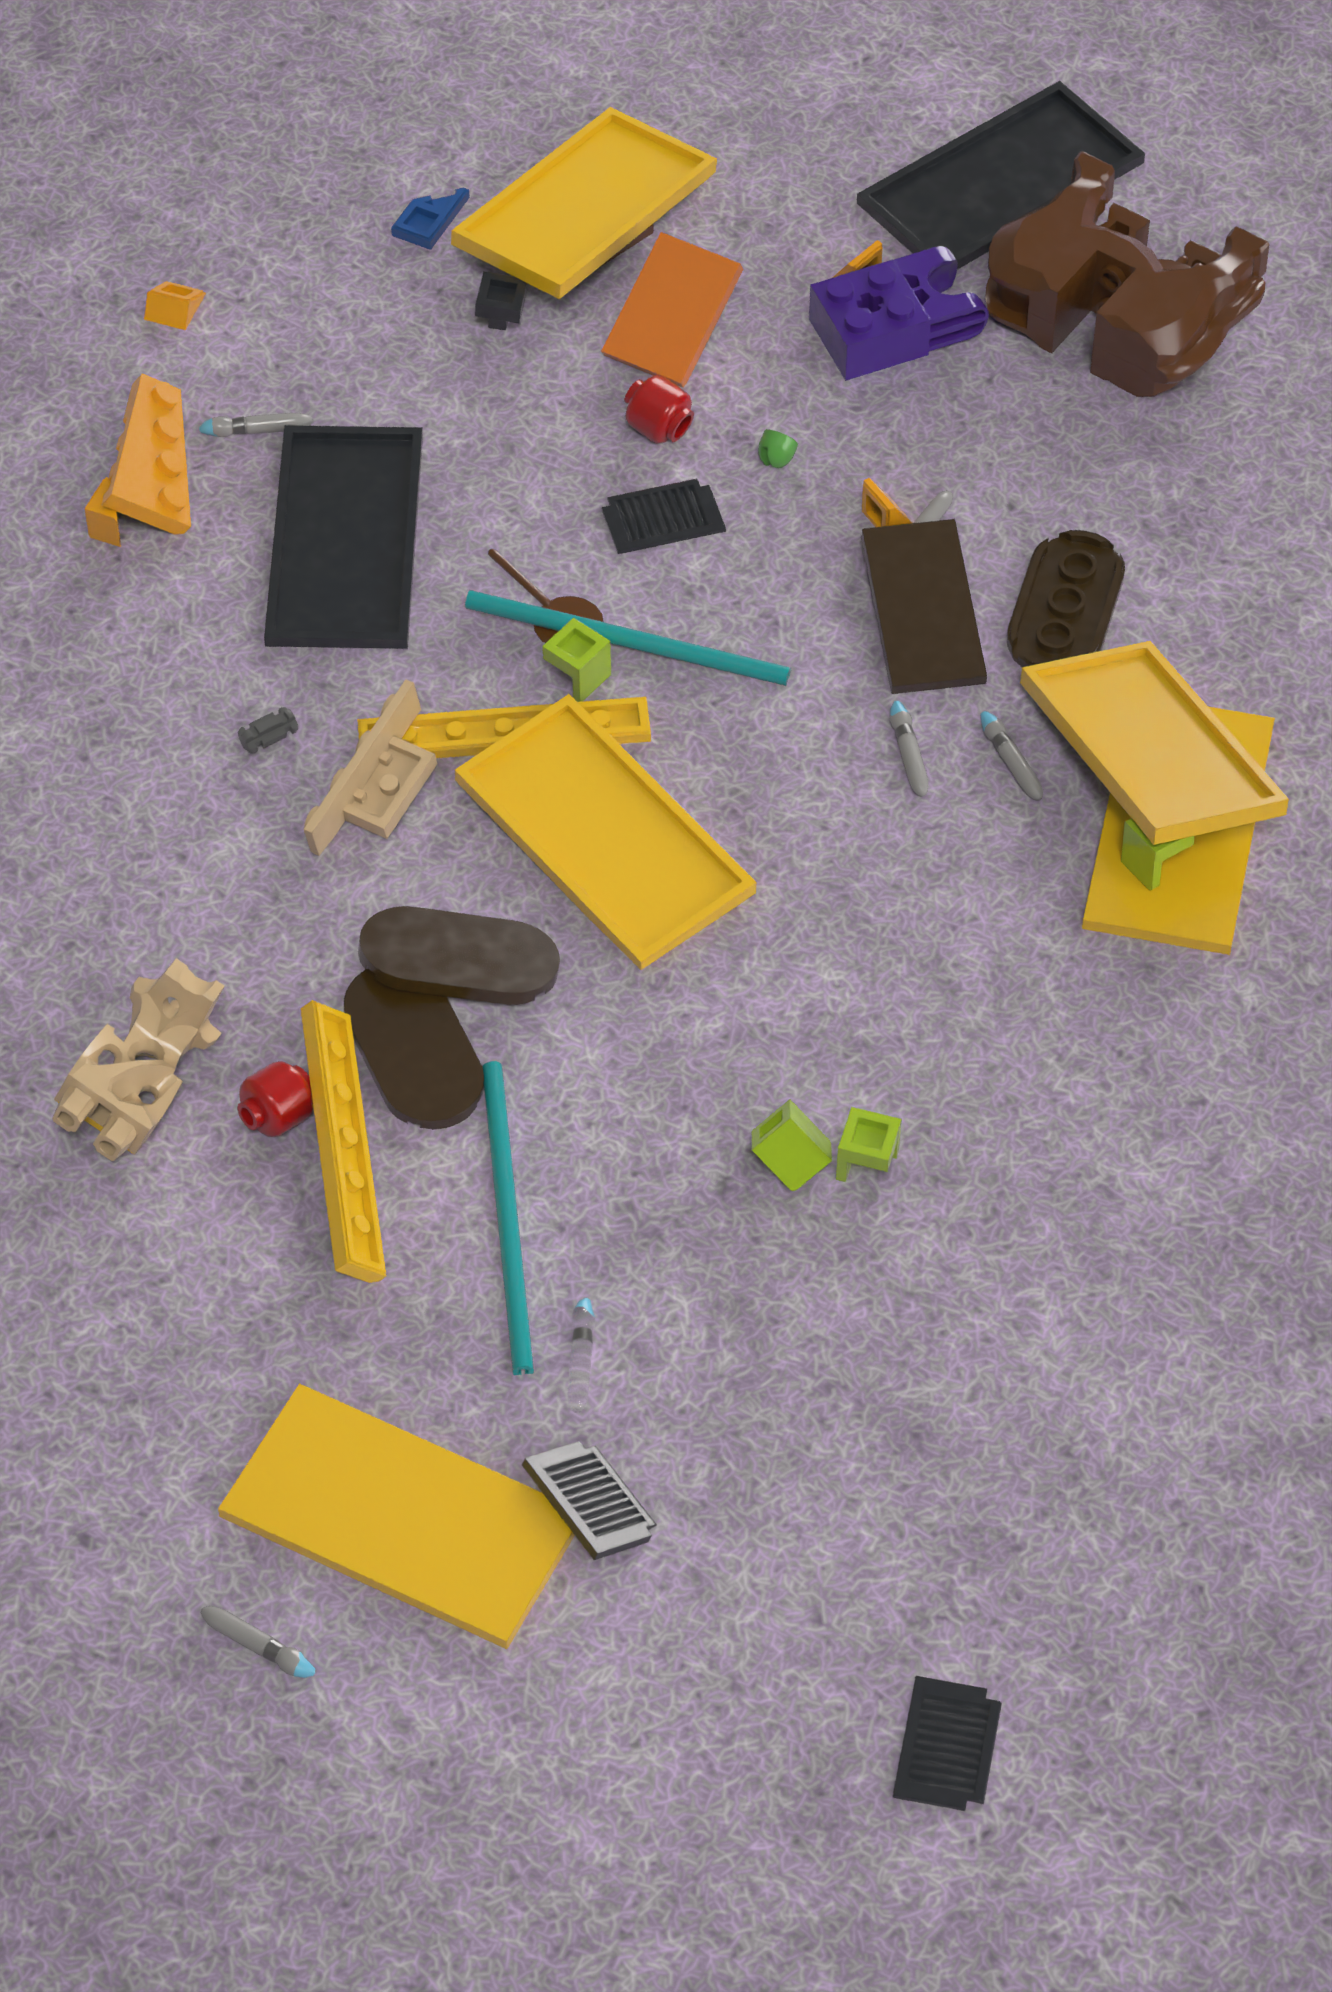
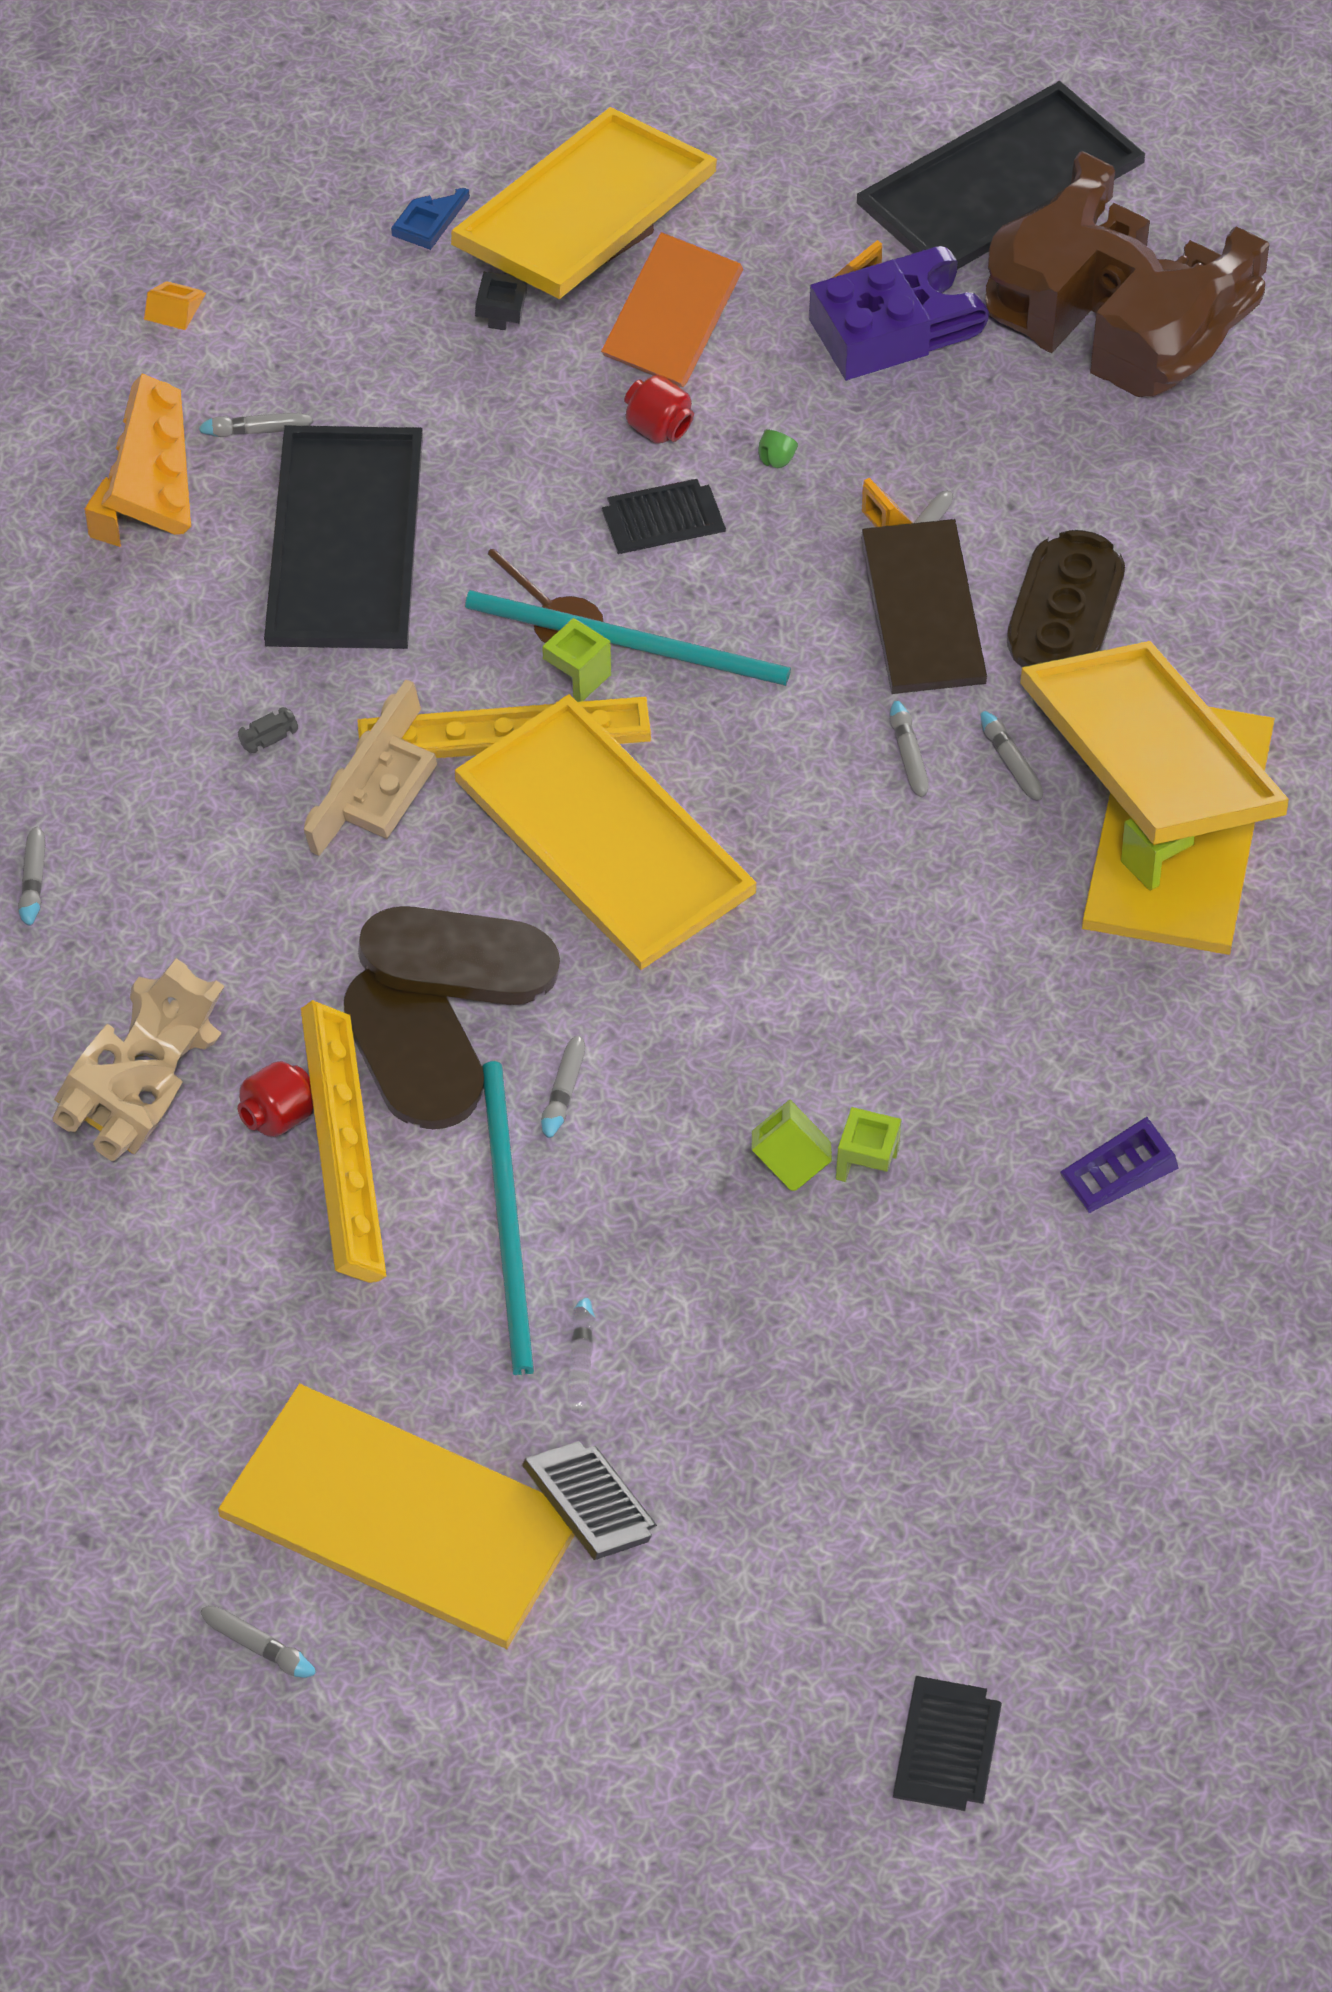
(30, 901): none -> light grey piece
(563, 1087): none -> light grey piece
(1142, 1133): none -> dark purple slope

